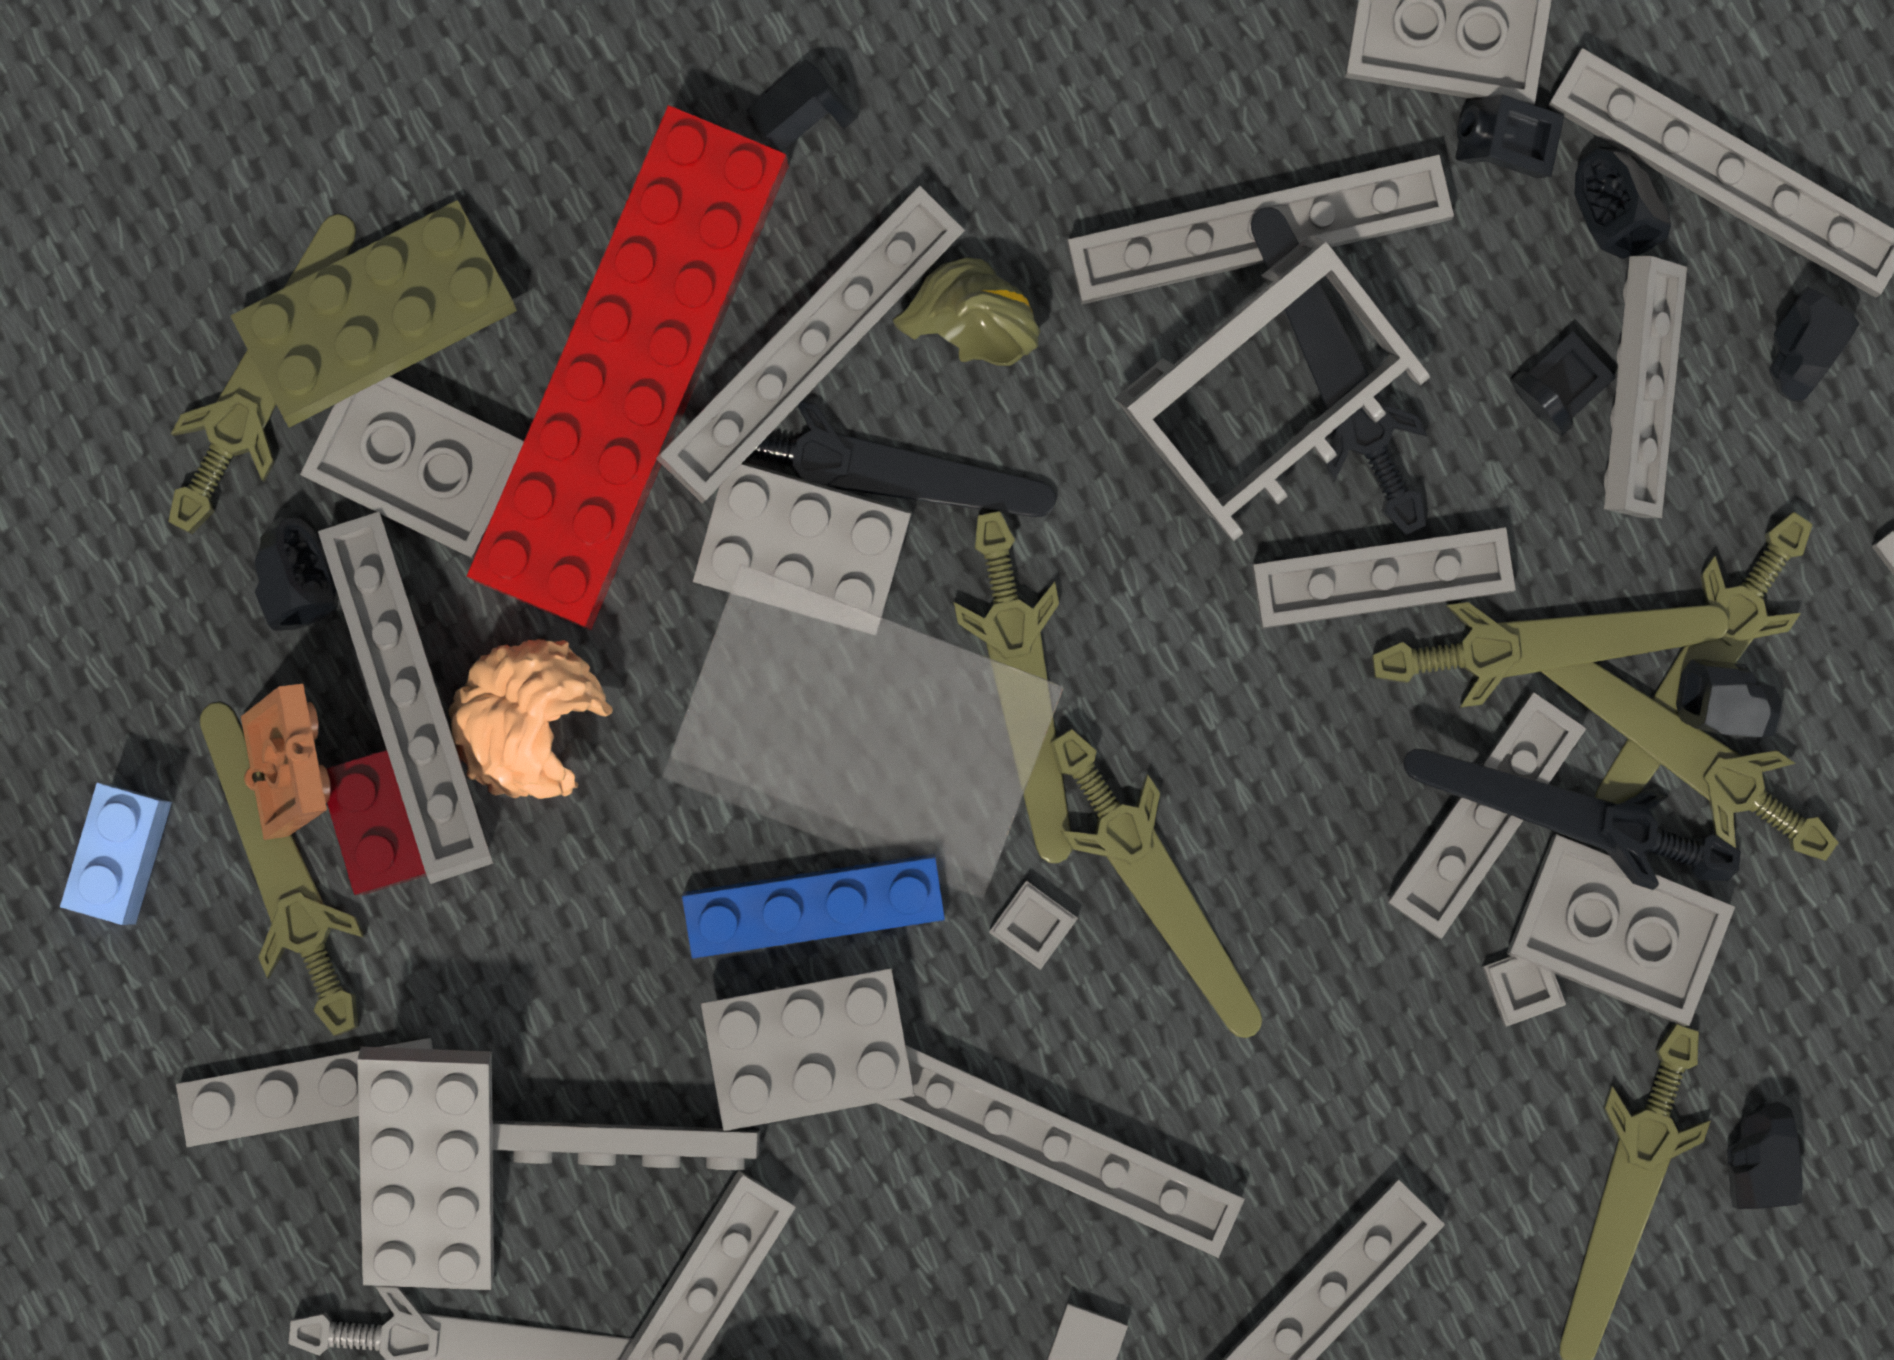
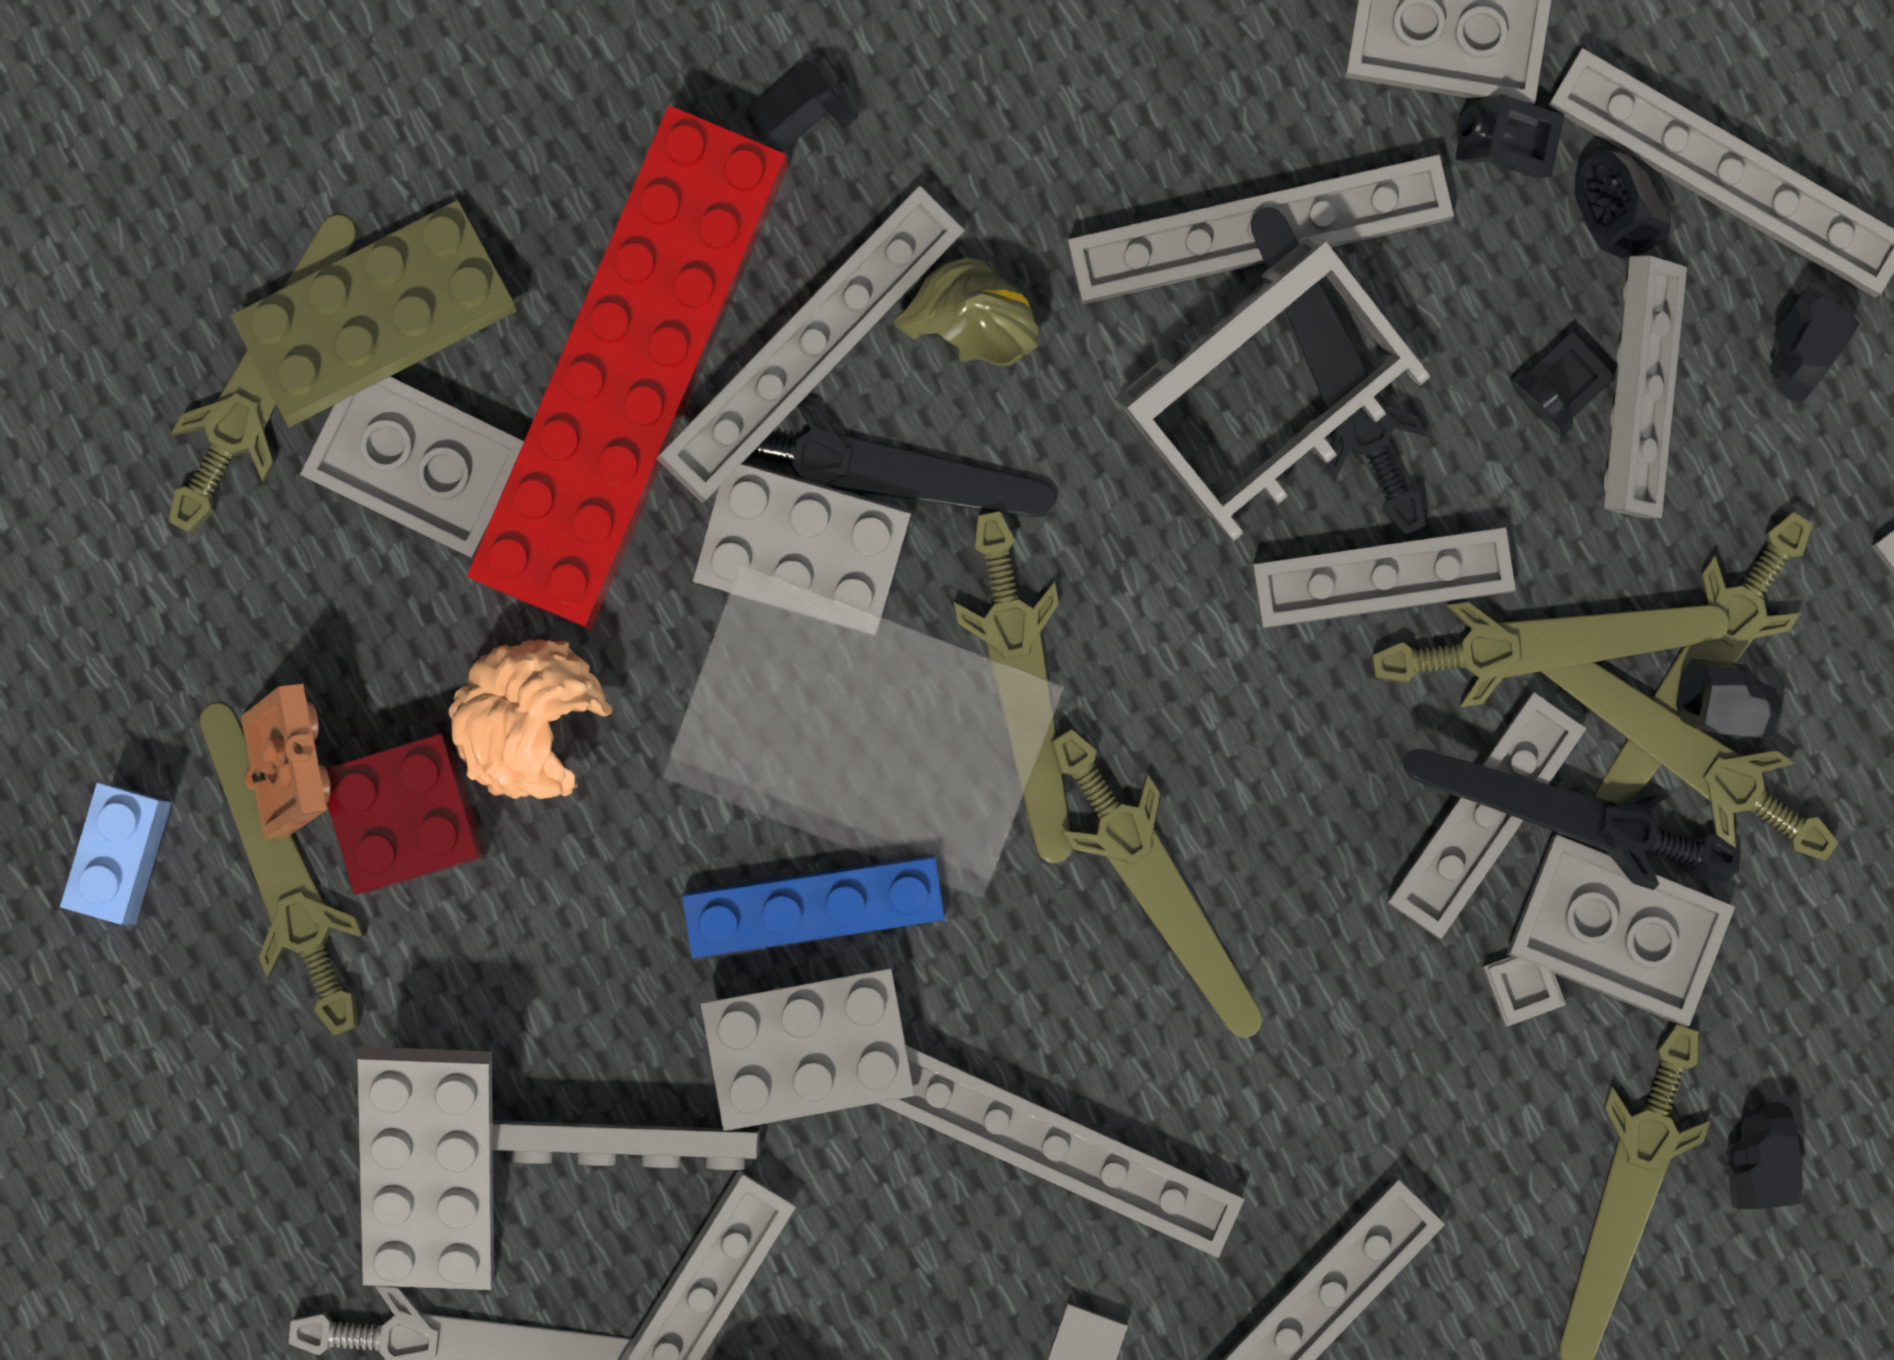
(273, 1097): light grey plate -> none
(293, 575): black rock -> none
(405, 698): light grey plate -> none
(1033, 925): light grey tile -> none

